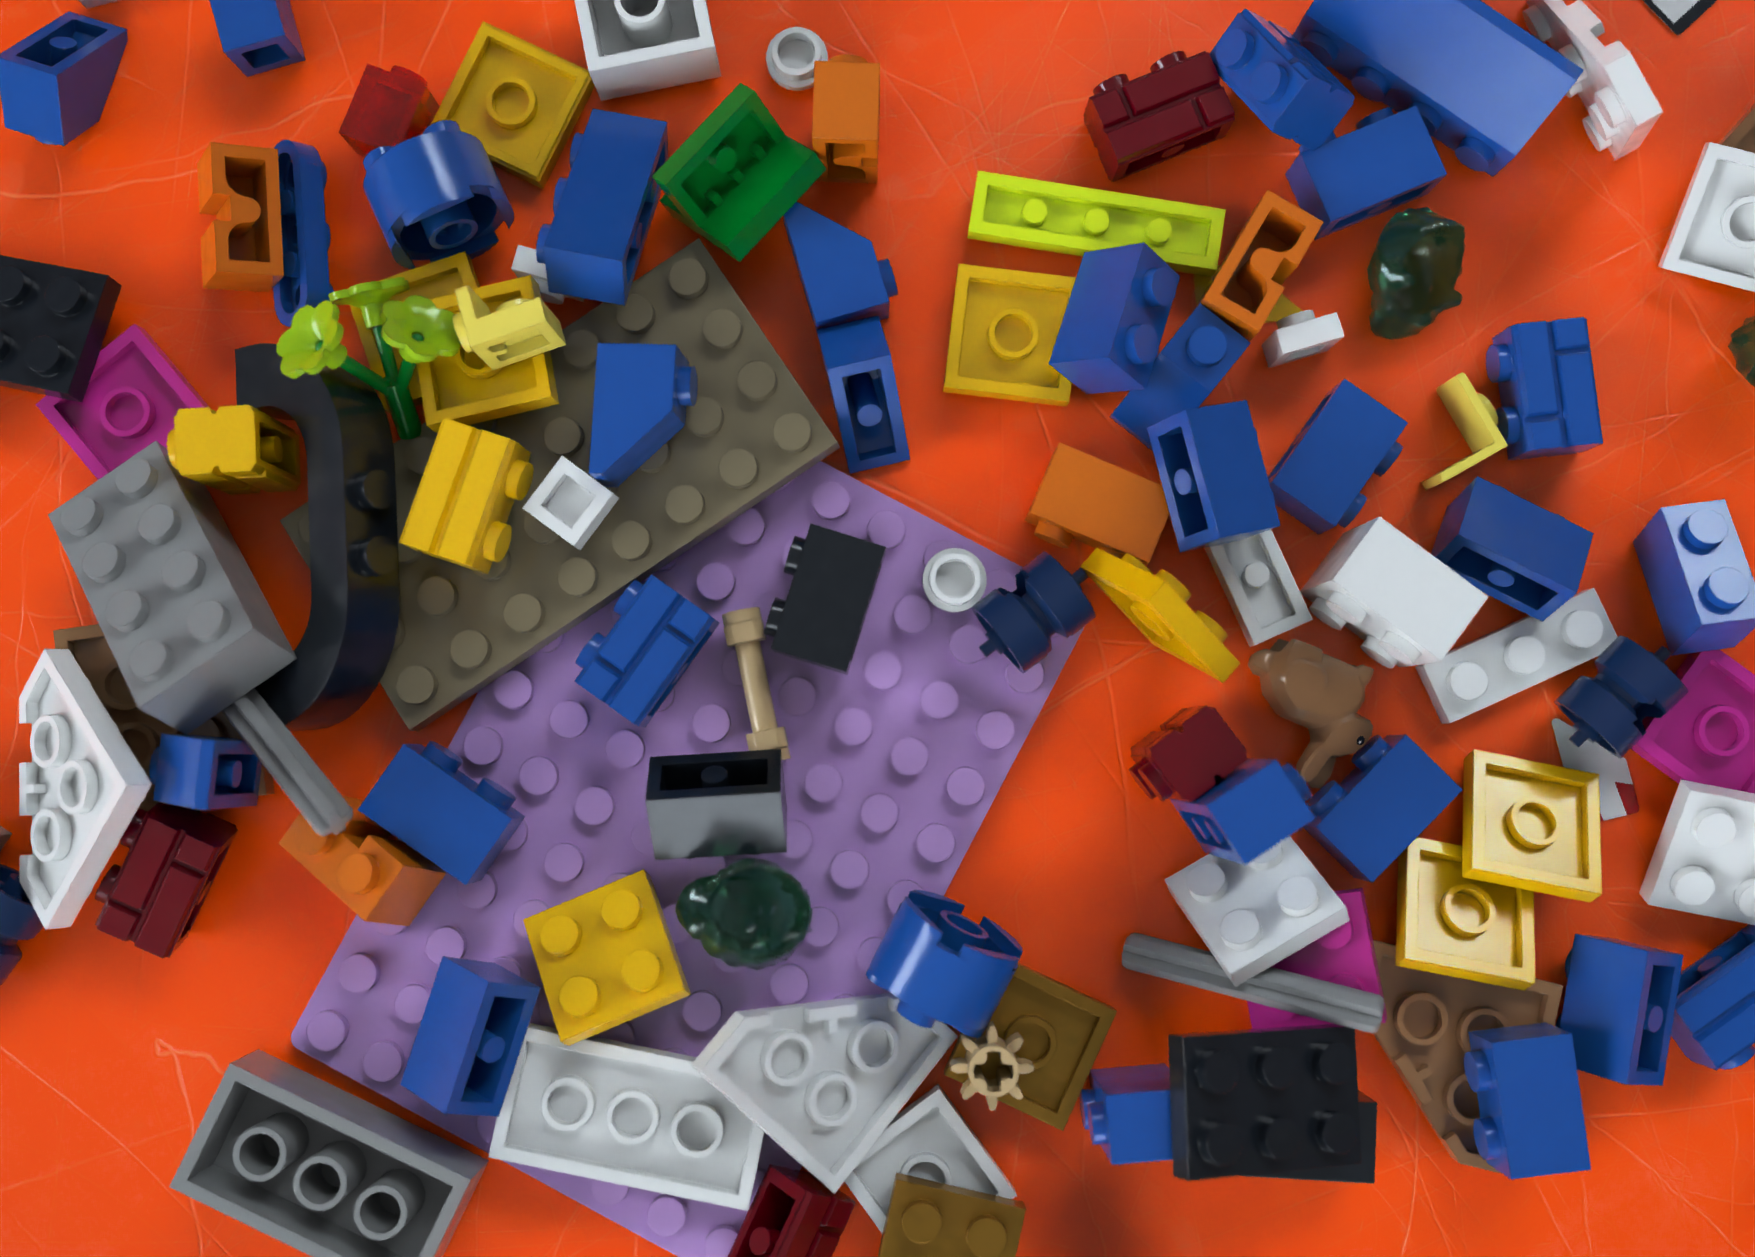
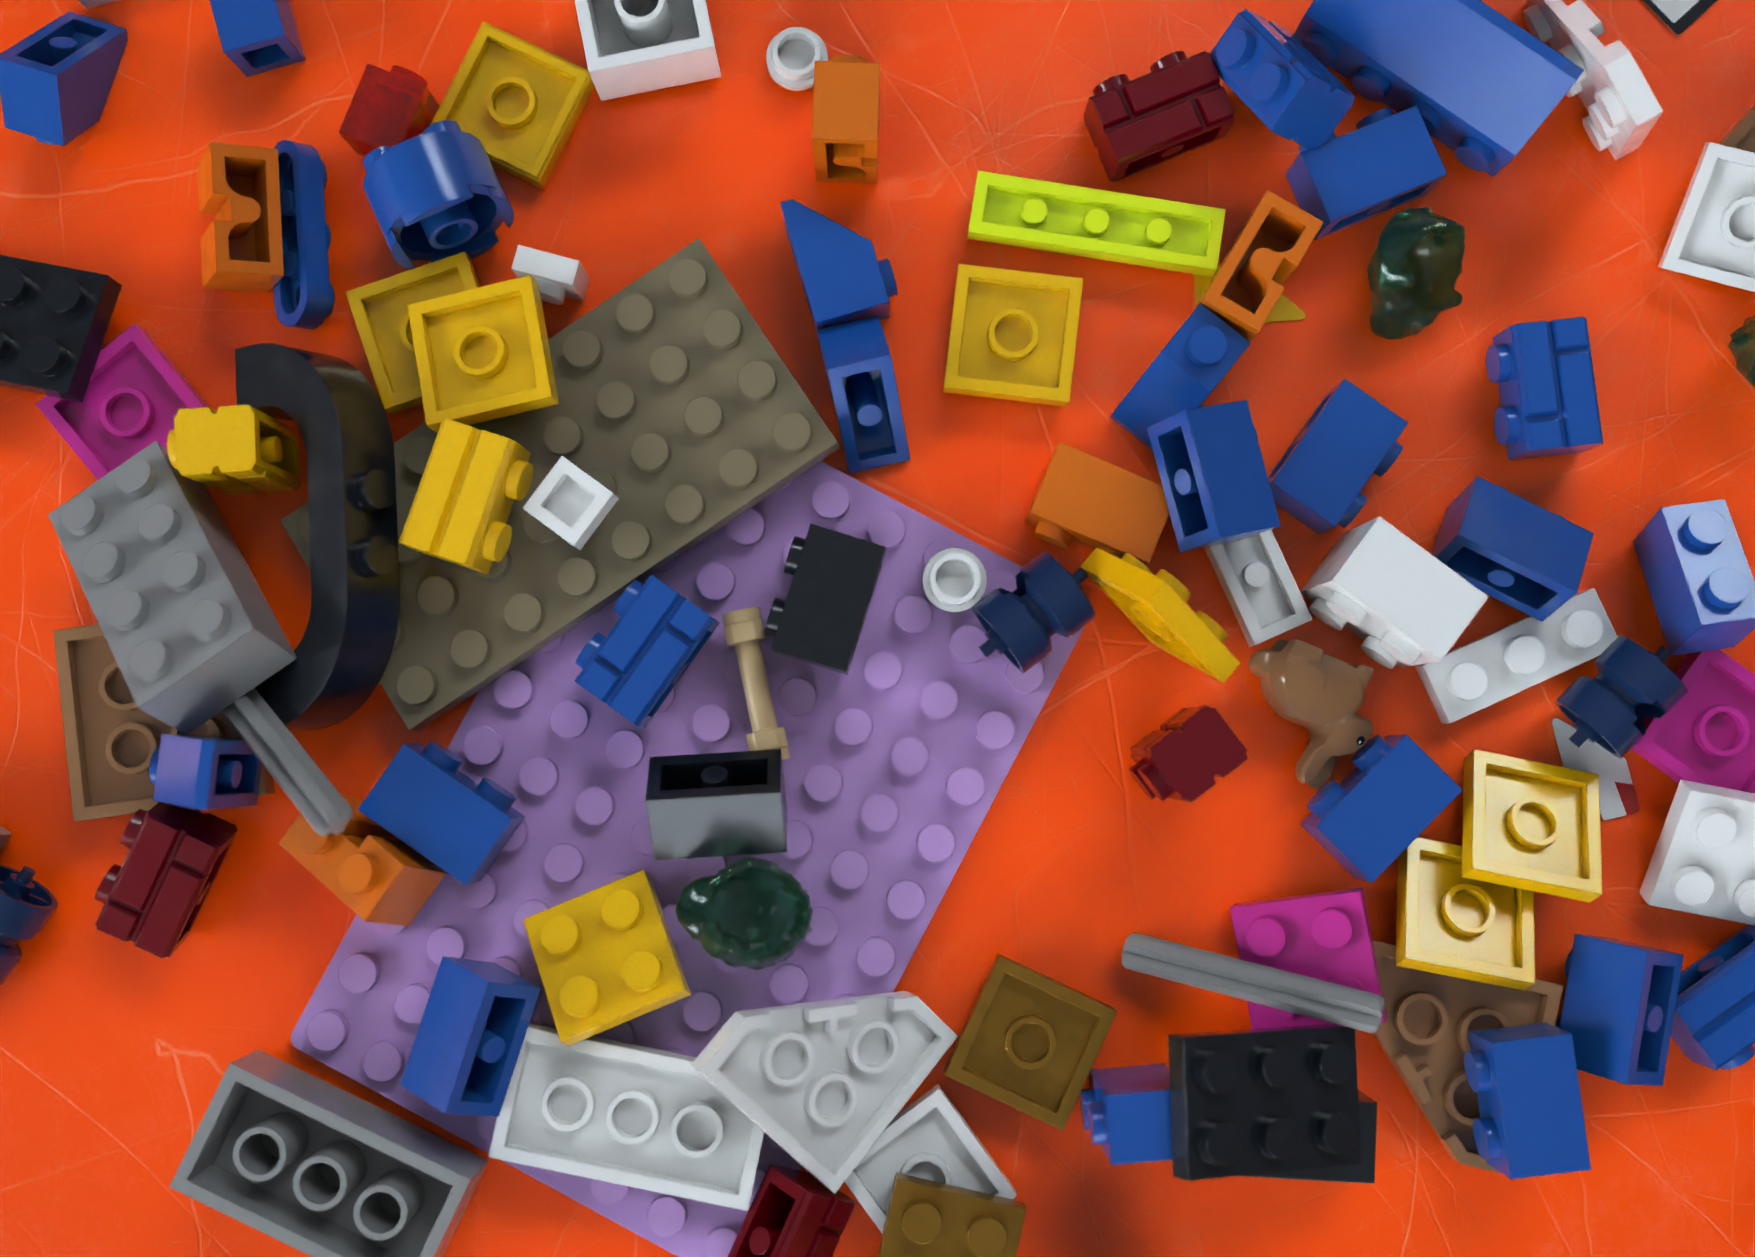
(76, 788): white plate -> none
(410, 325): lime plant -> none
(510, 334): light yellow bracket -> none
(604, 207): blue brick -> none
(636, 405): blue slope -> none
(736, 174): green bracket -> none
(944, 963): blue brick -> none
(1006, 1076): tan gear -> none
(1115, 319): blue brick -> none
(1248, 810): blue brick -> none
(1258, 909): white plate -> none
(1301, 337): white plate -> none
(1476, 422): light yellow bracket -> none

